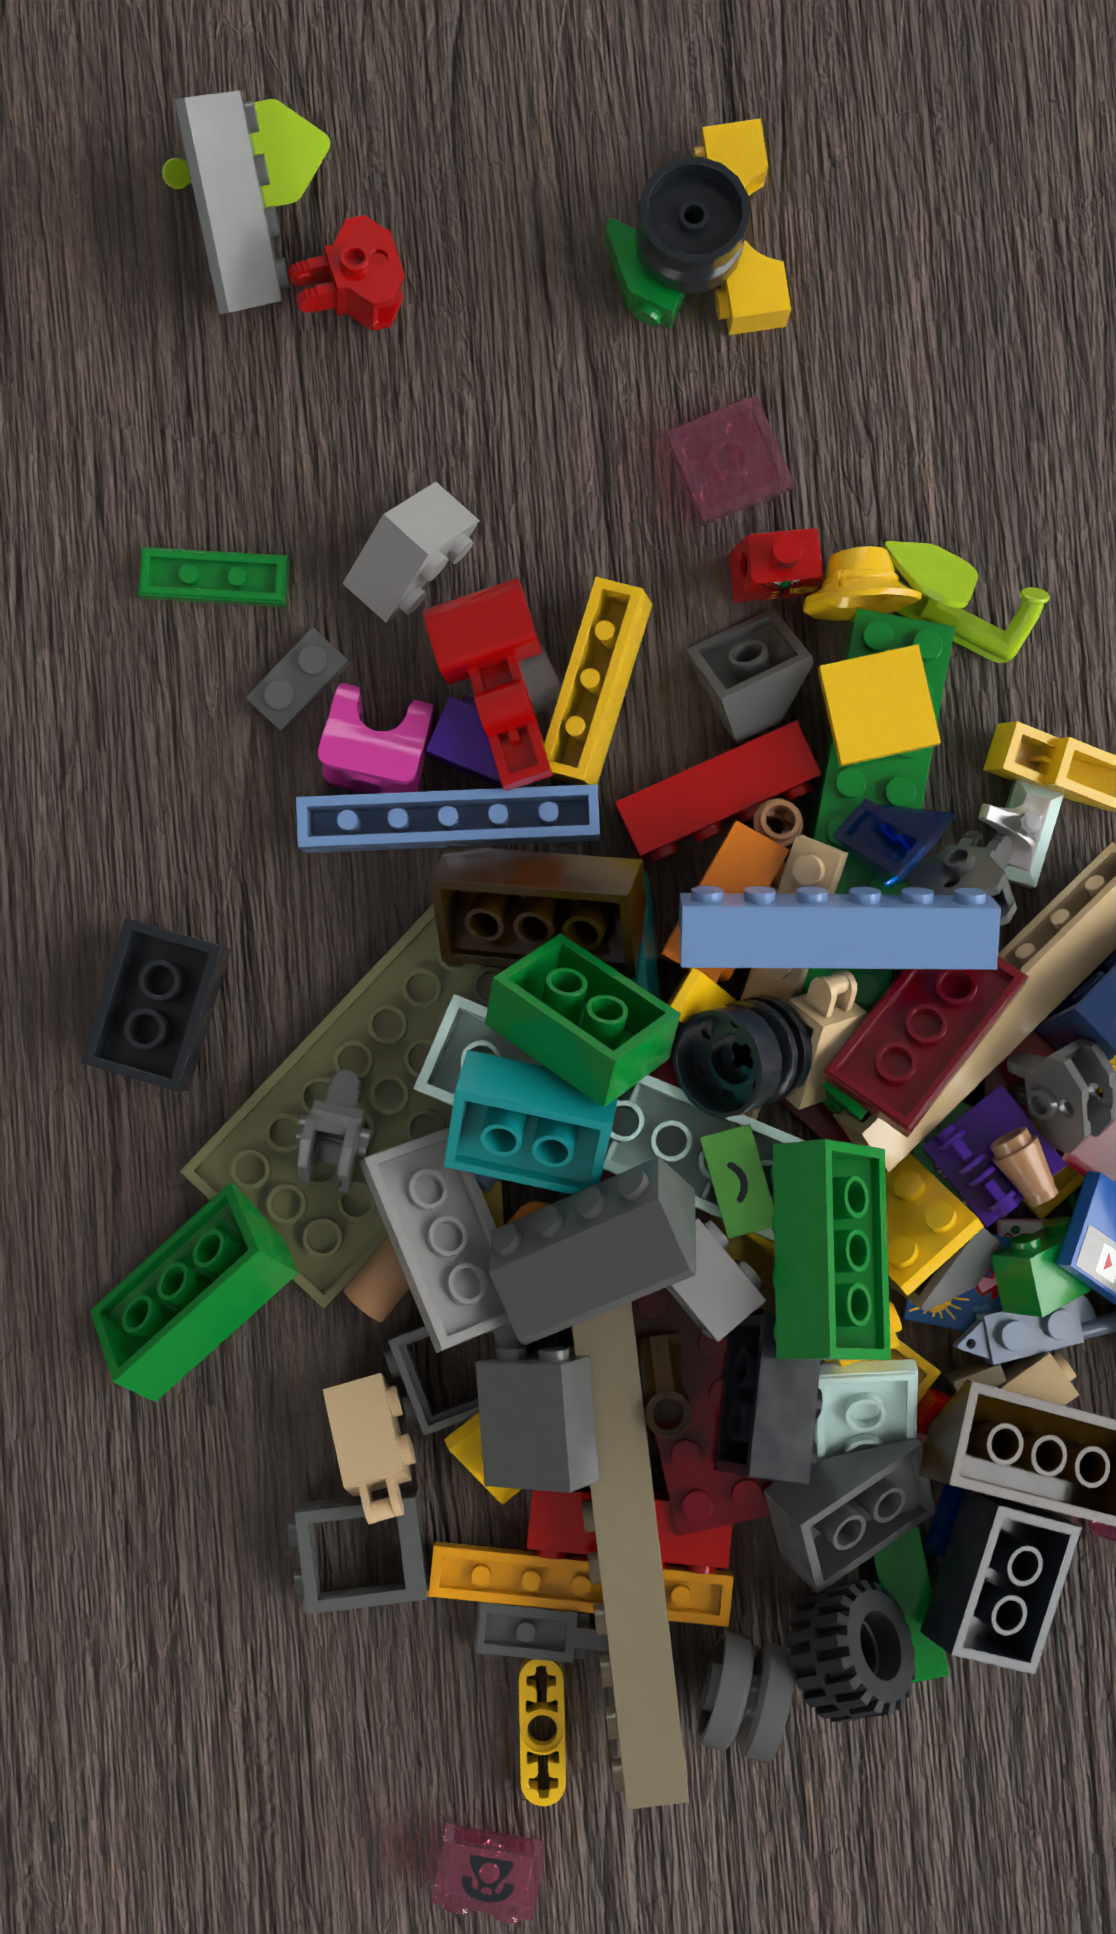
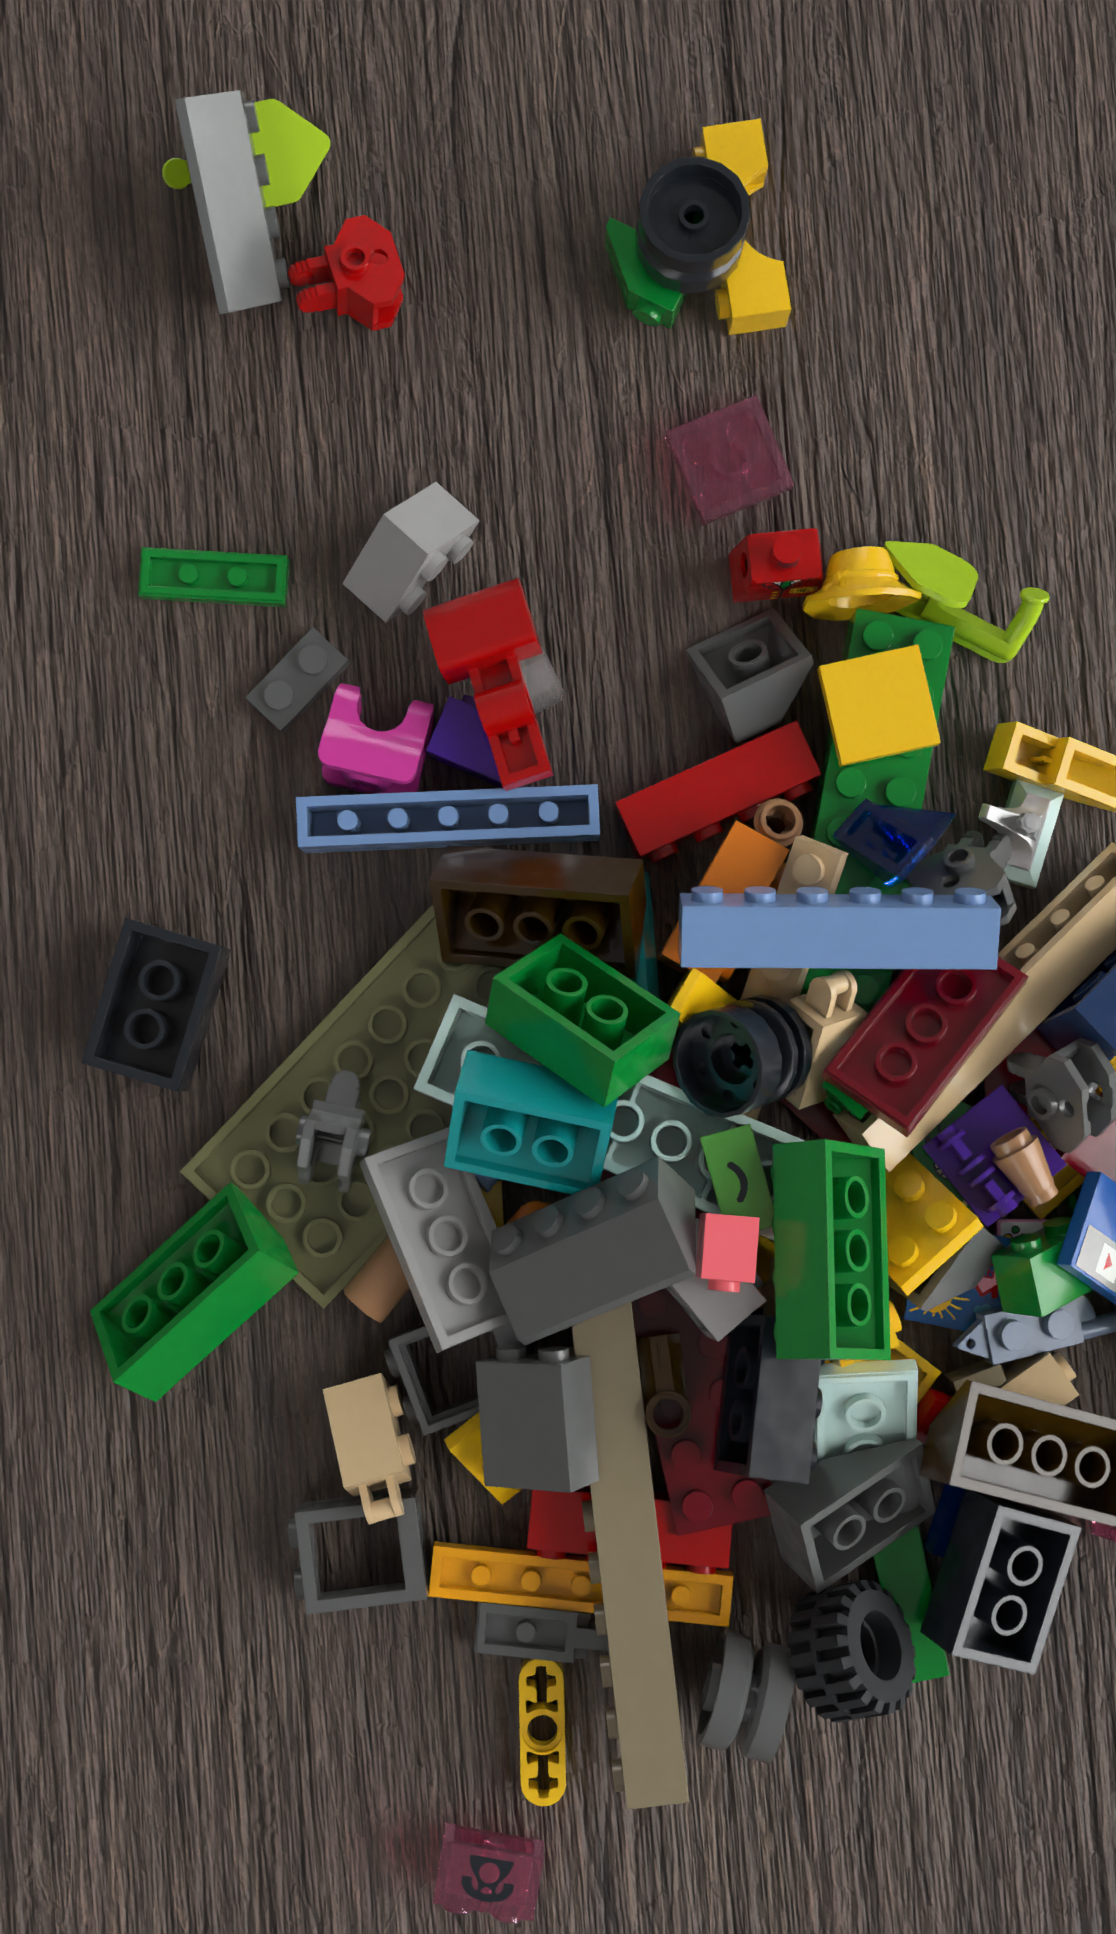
(596, 681): yellow brick -> none
(727, 1250): none -> coral brick

